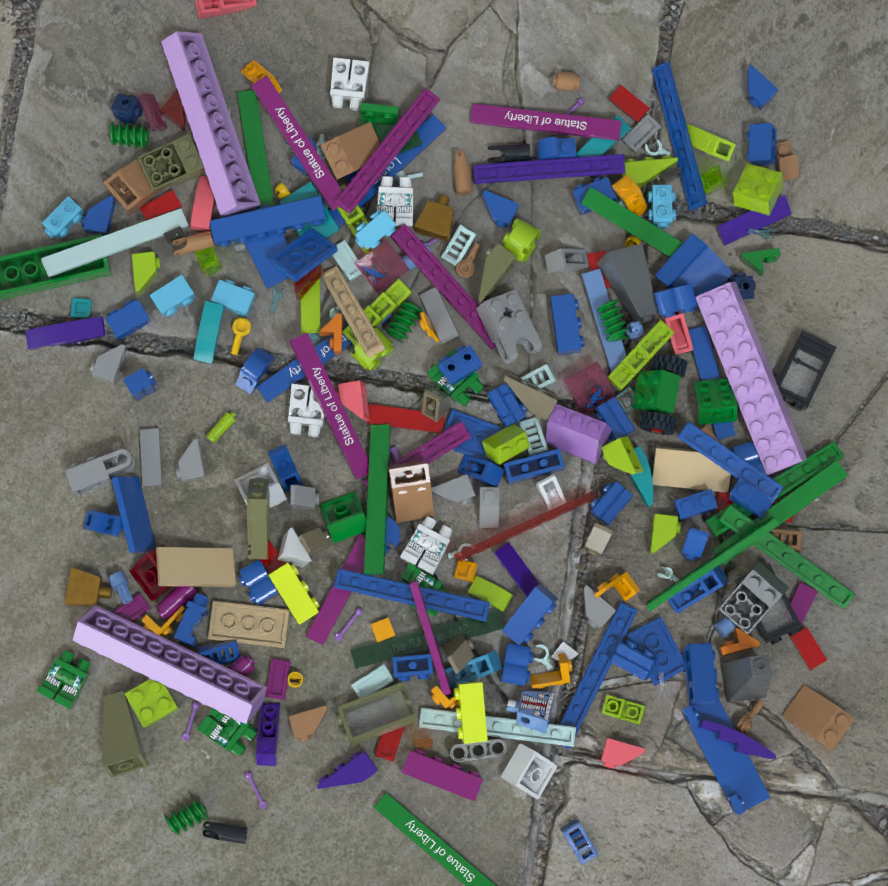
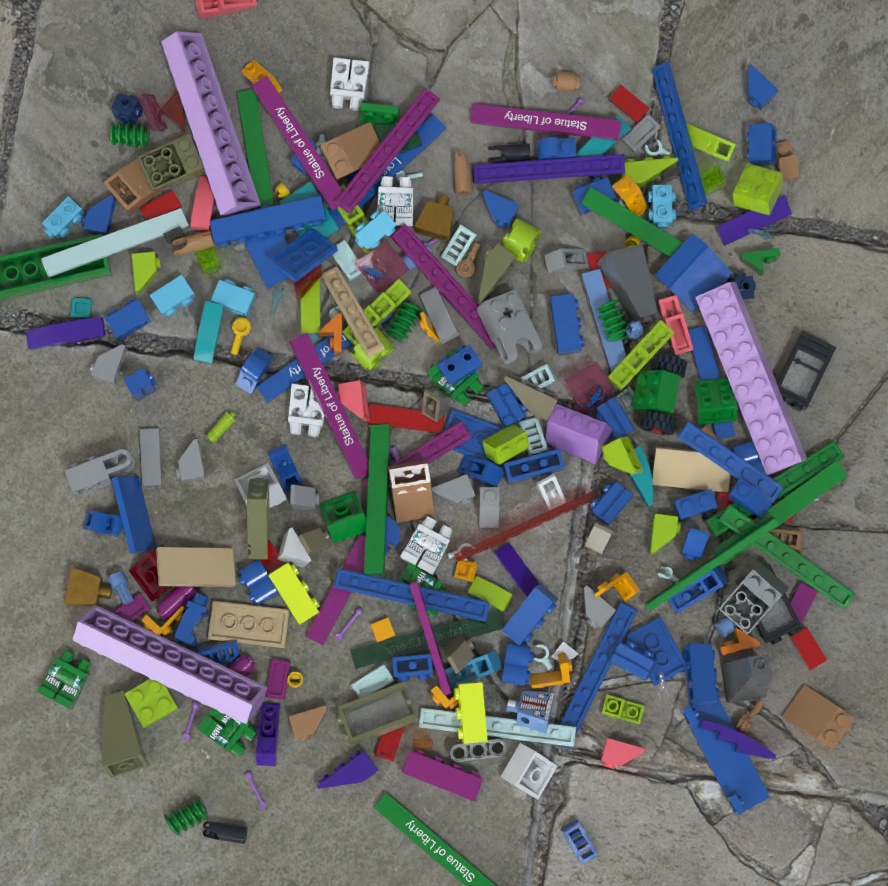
(674, 300): blue brick -> none

